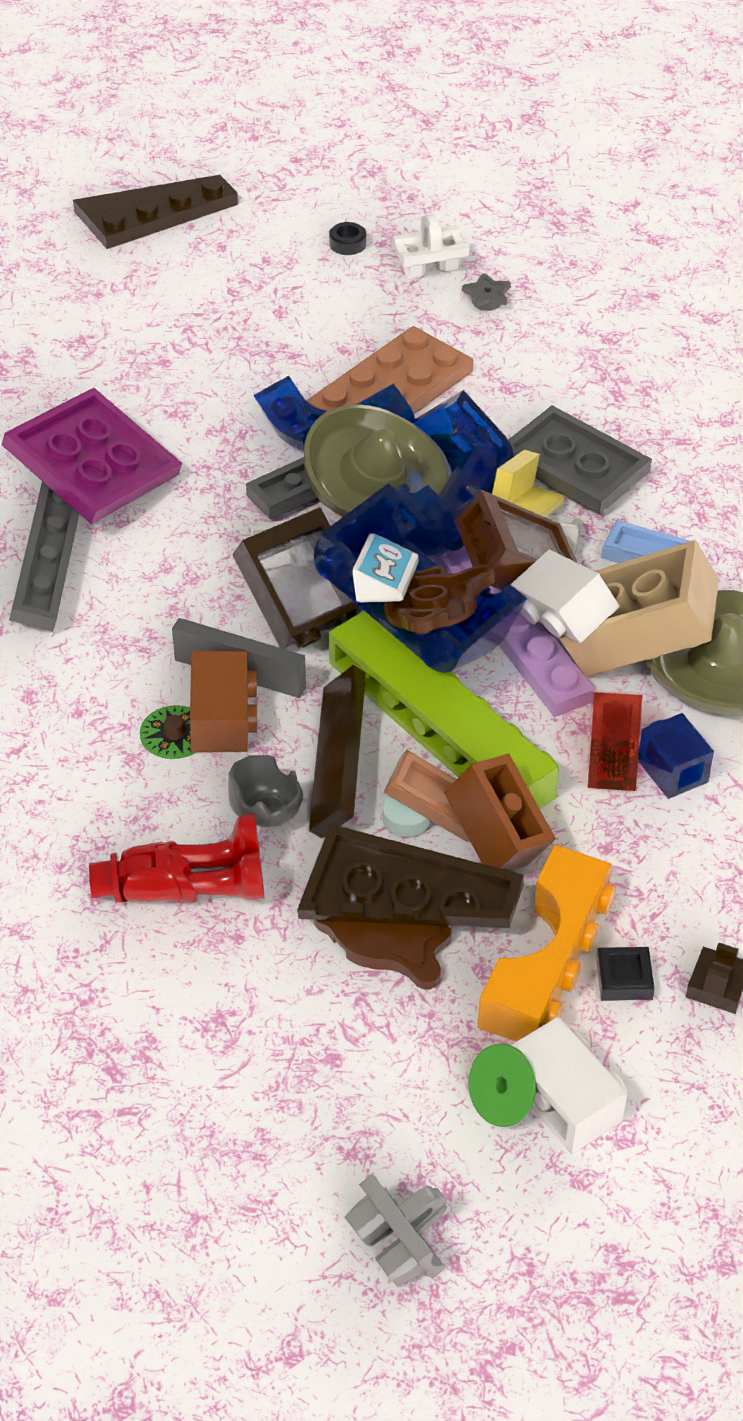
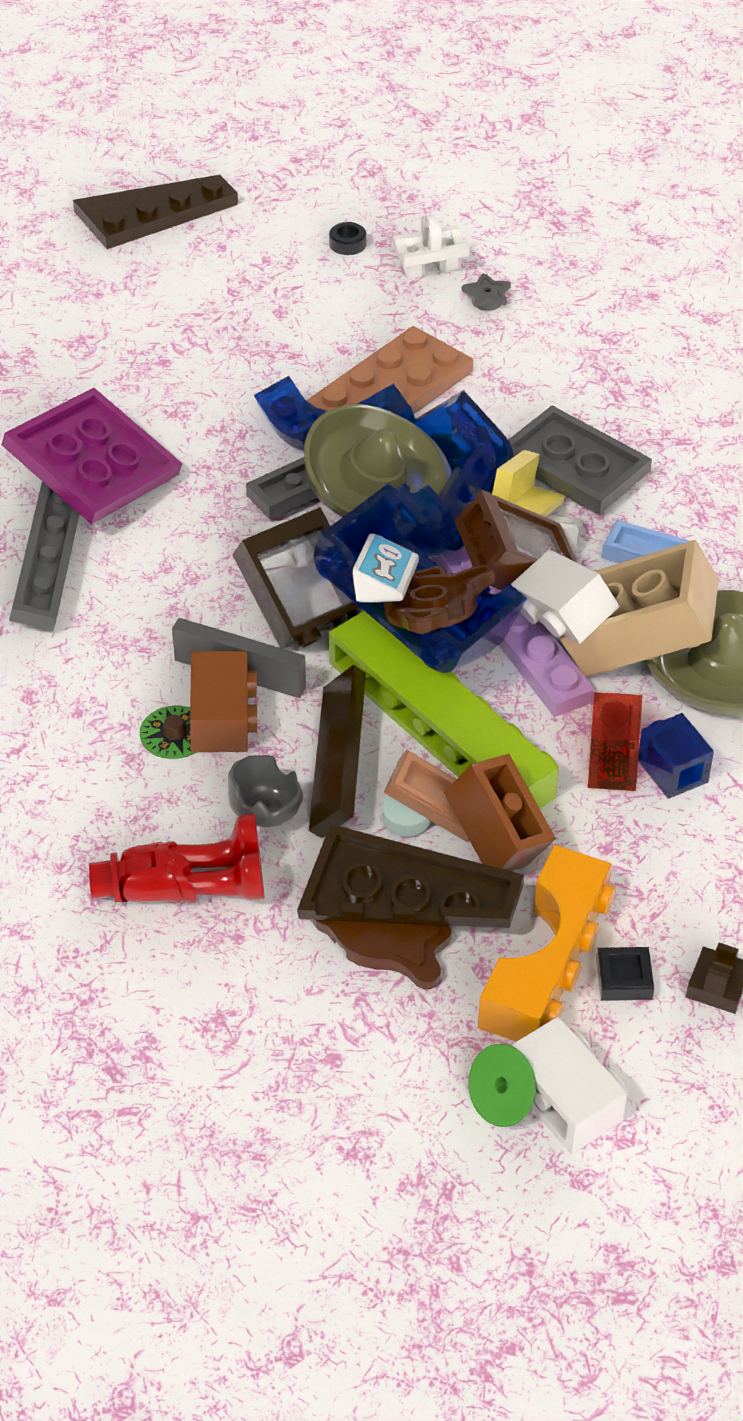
(380, 1211): light grey hips -> none

